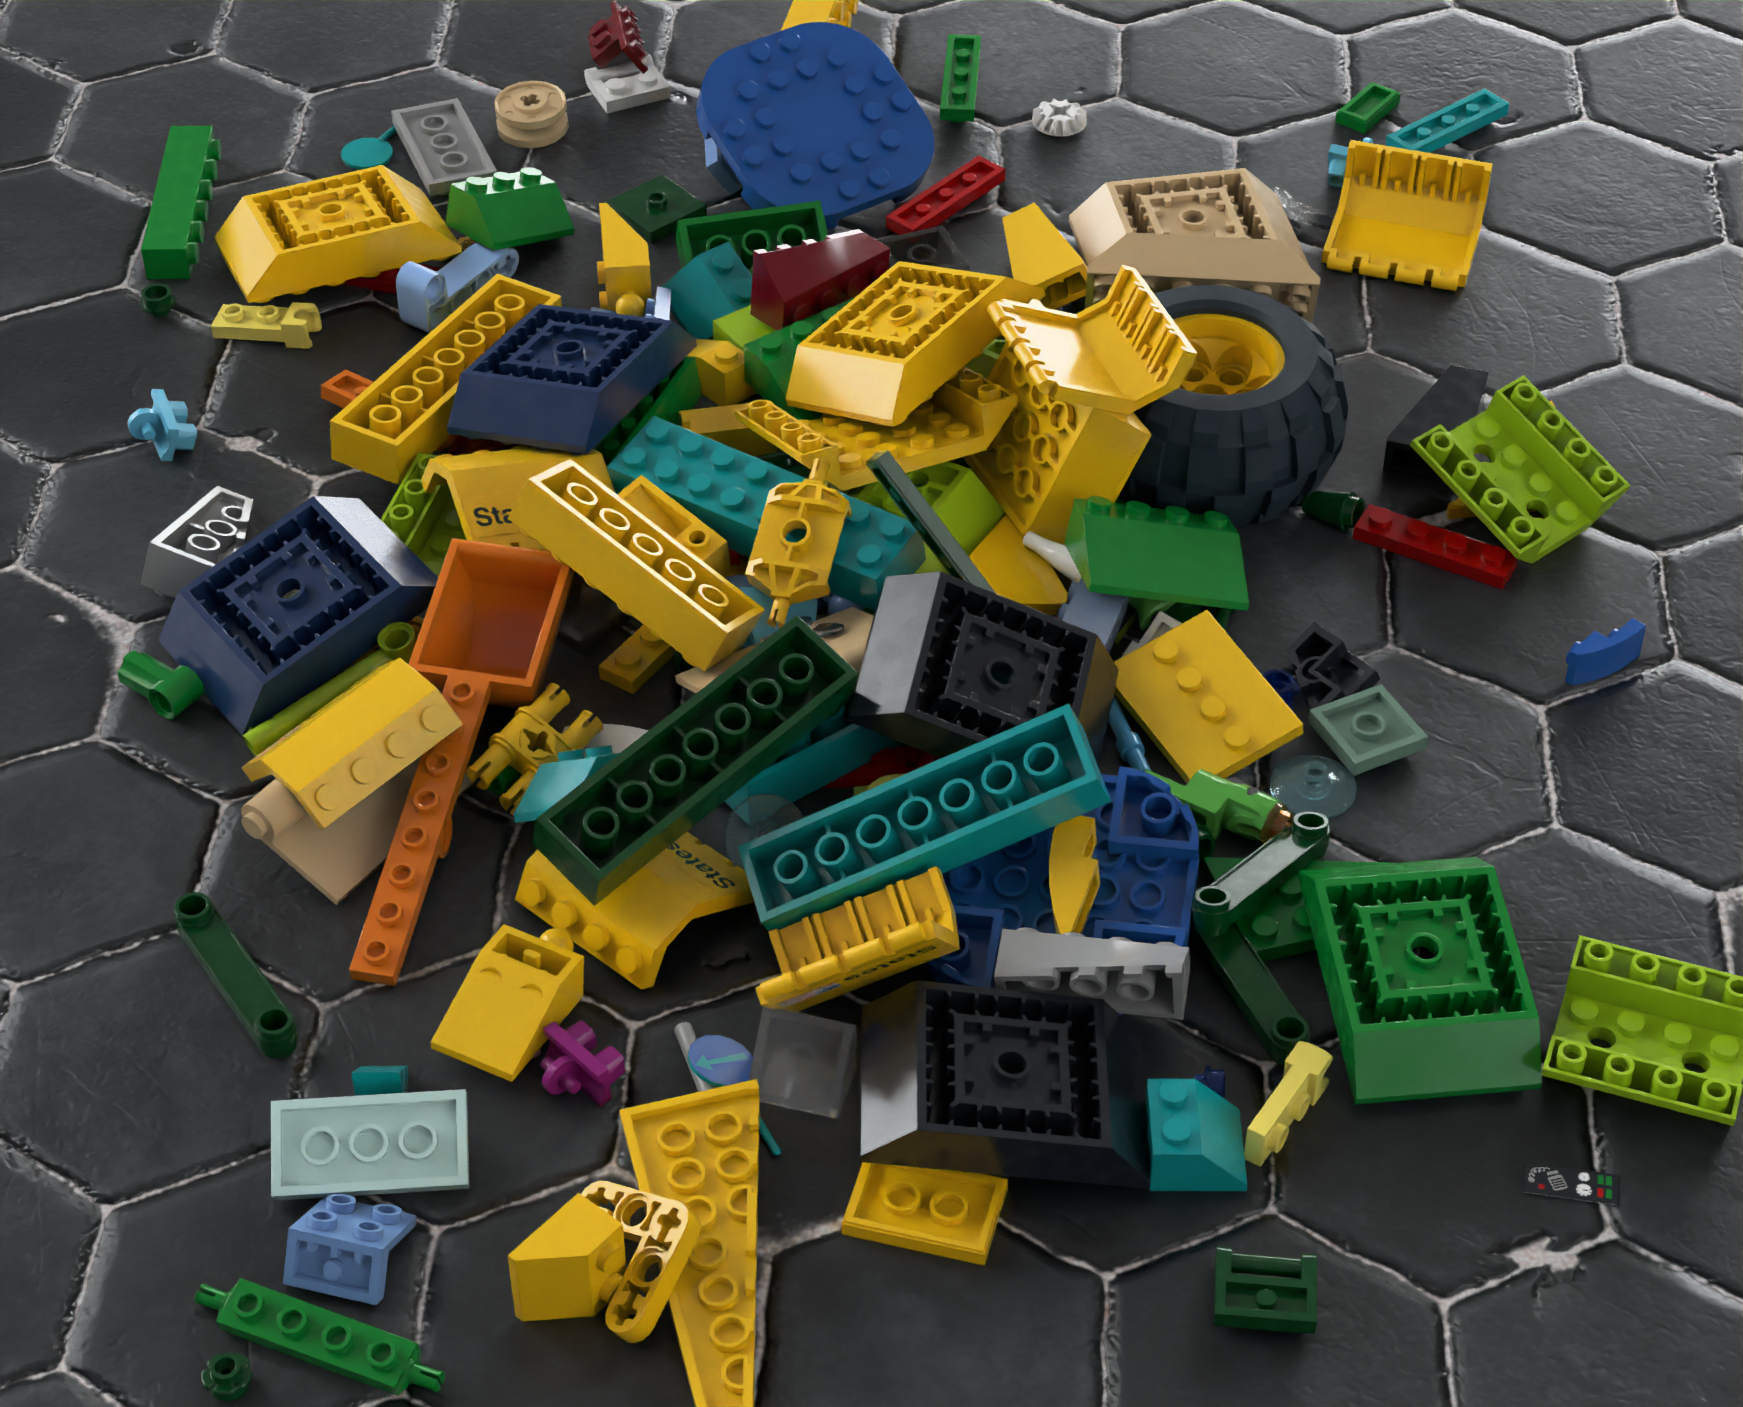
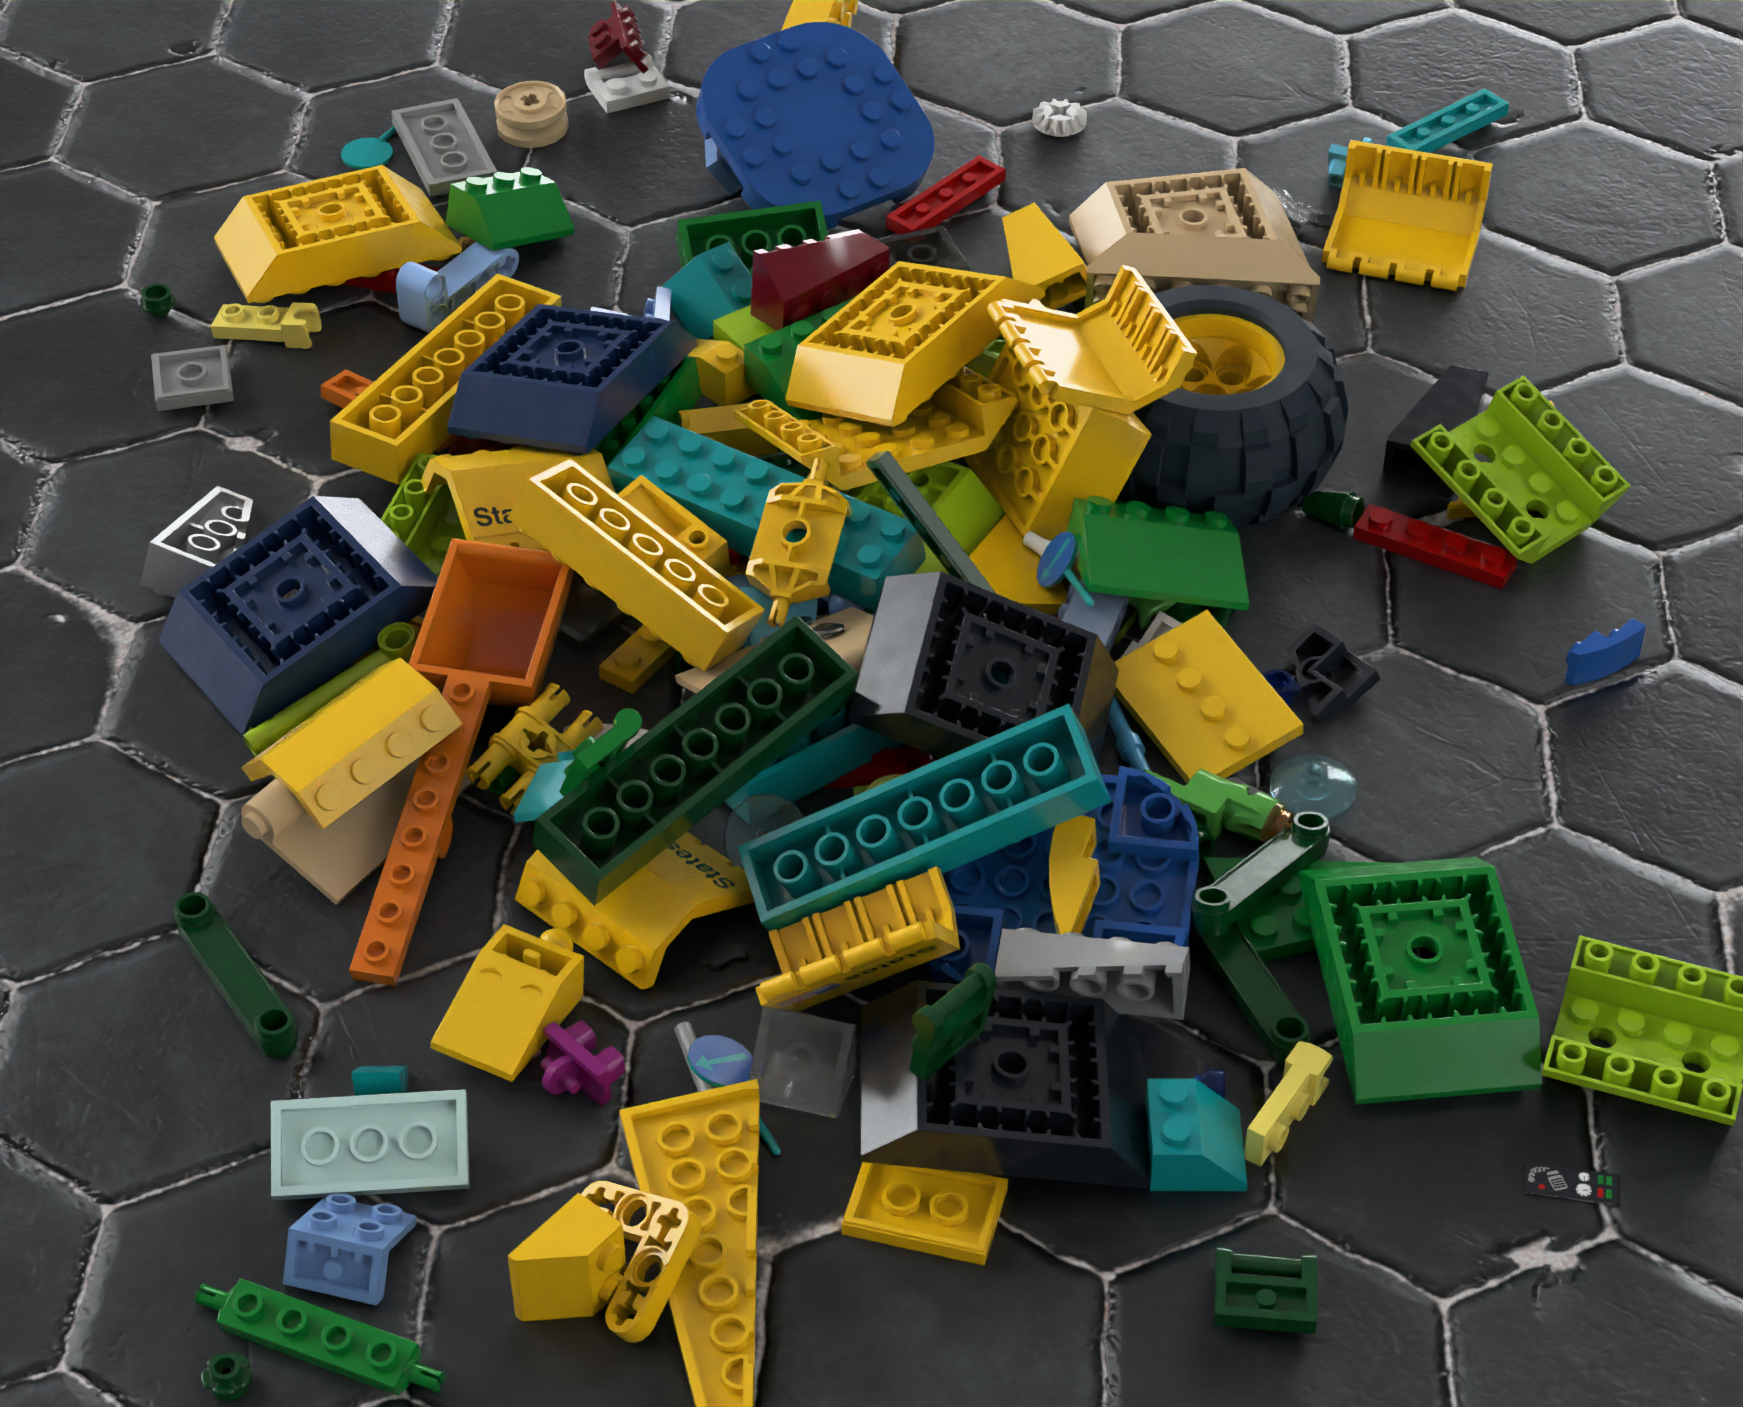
(164, 425): medium azure hips -> none
(166, 688): green piece -> none
(181, 202): green brick -> none
(192, 377): none -> light grey plate
(594, 754): none -> green plate
(624, 266): yellow slope -> none
(656, 207): dark green plate -> none
(951, 1021): none -> dark green plate
(960, 78): green plate -> none
(1056, 564): none -> blue piece
(1367, 107): green tile -> none
(1367, 729): sand green plate -> none

